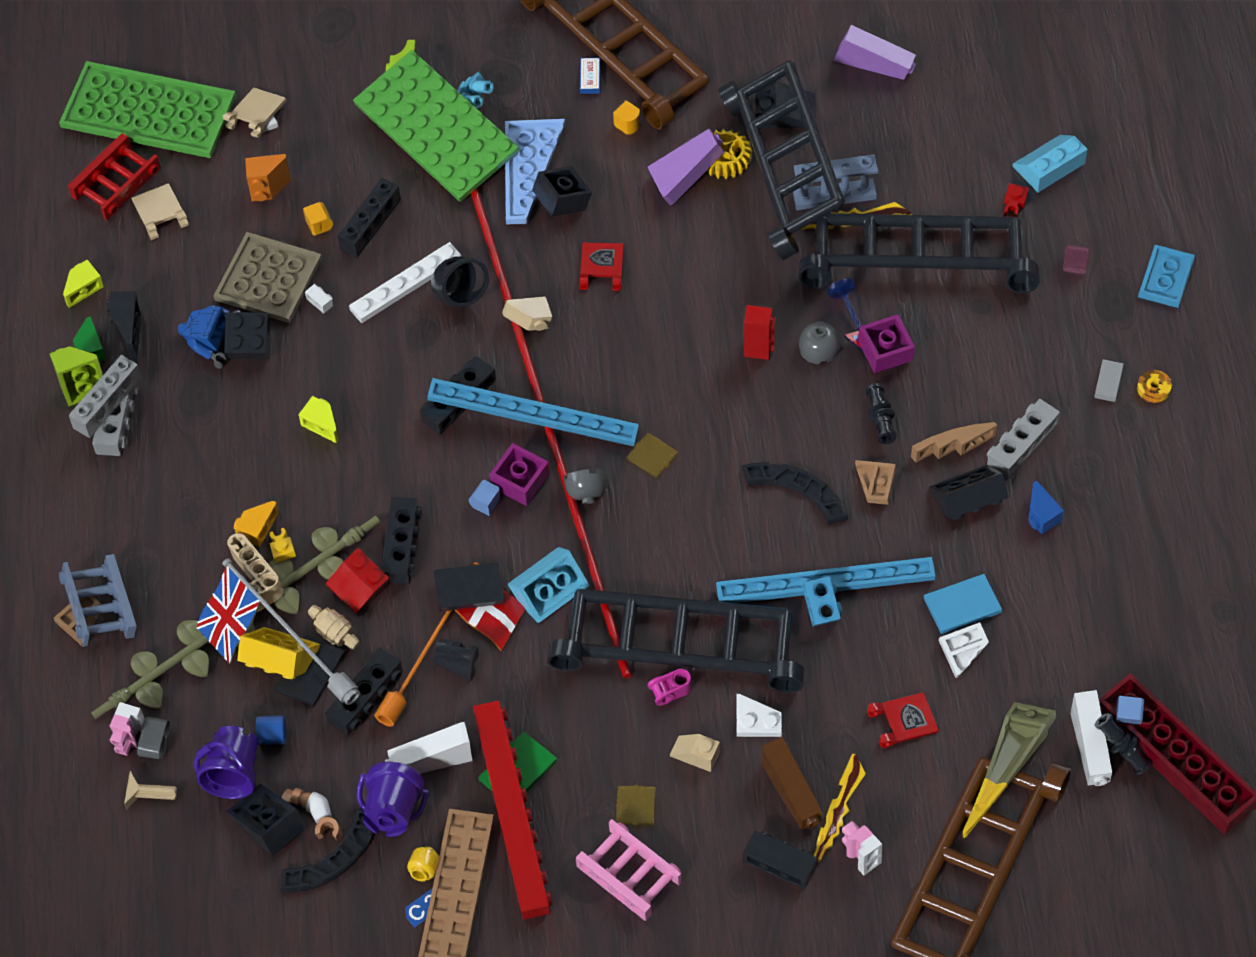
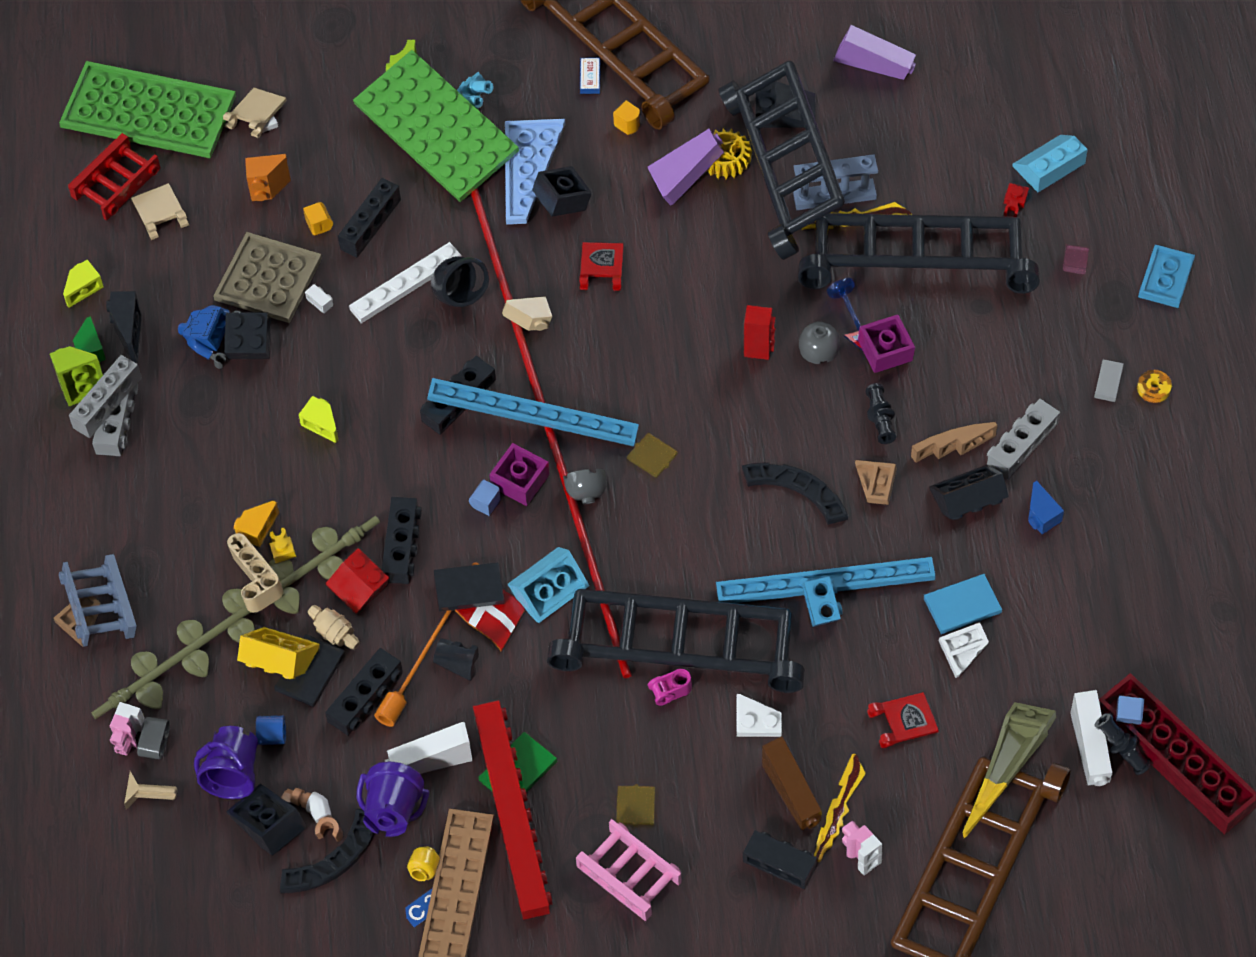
(232, 613): flag -> none
(697, 751): tan slope -> none

